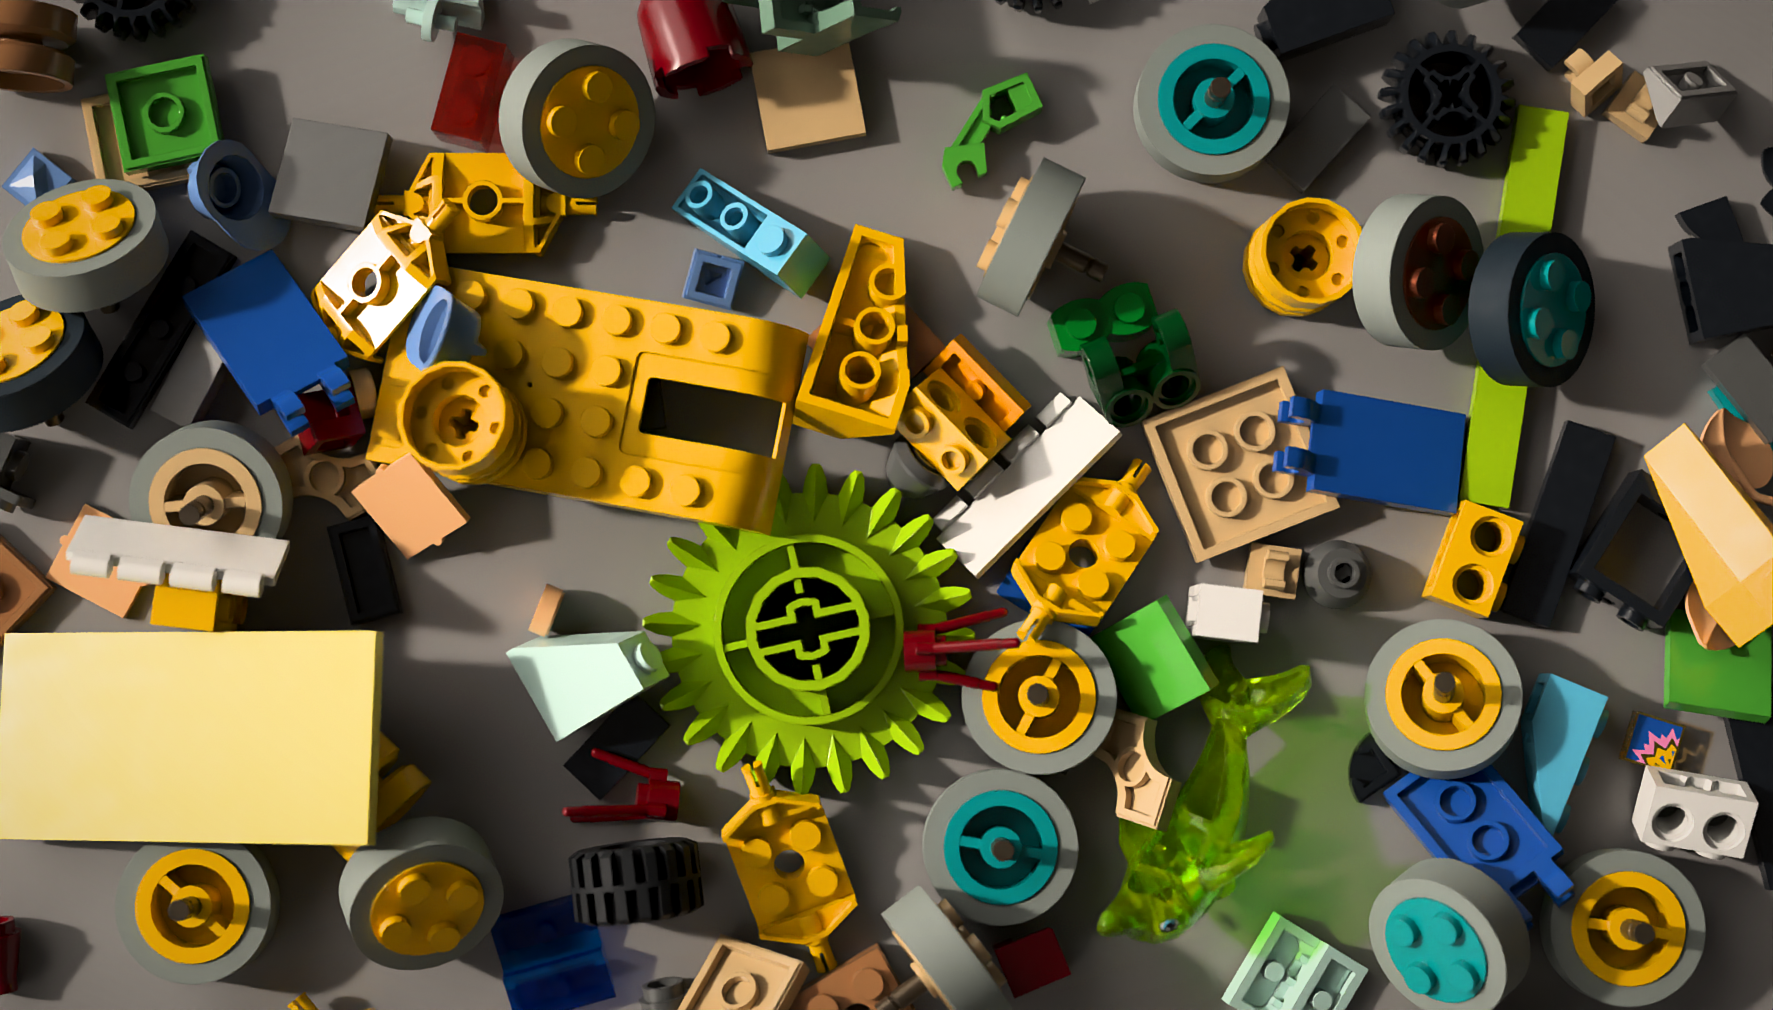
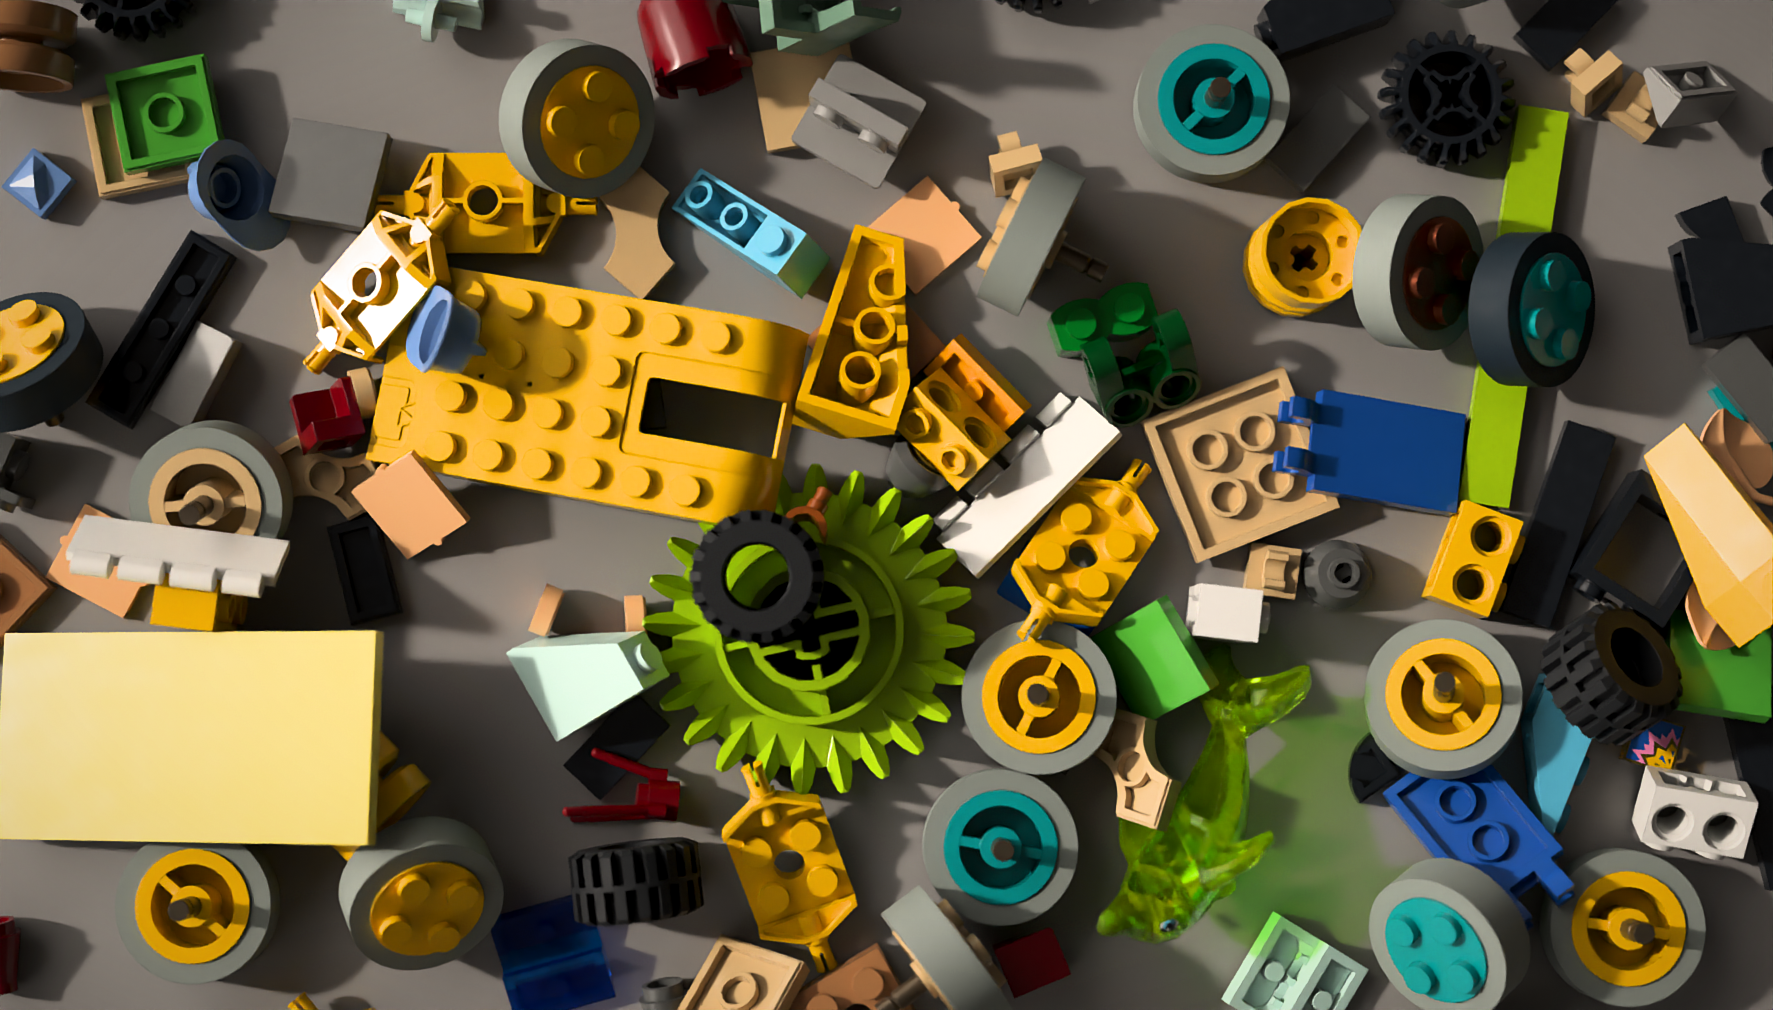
(86, 246): light grey wheel -> none
(271, 339): blue tile -> none
(456, 396): yellow wheel -> none
(472, 92): clear red brick -> none
(634, 612): none -> light nougat tile
(638, 254): none -> tan tile
(711, 586): none -> black tyre
(713, 279): medium blue tile -> none
(814, 511): none -> dark orange piece
(858, 121): none -> light grey bracket
(927, 649): dark red plant -> none
(931, 230): none -> light nougat piece
(969, 144): bright green piece -> none
(1012, 163): none -> tan tile
(1611, 674): none -> black tyre

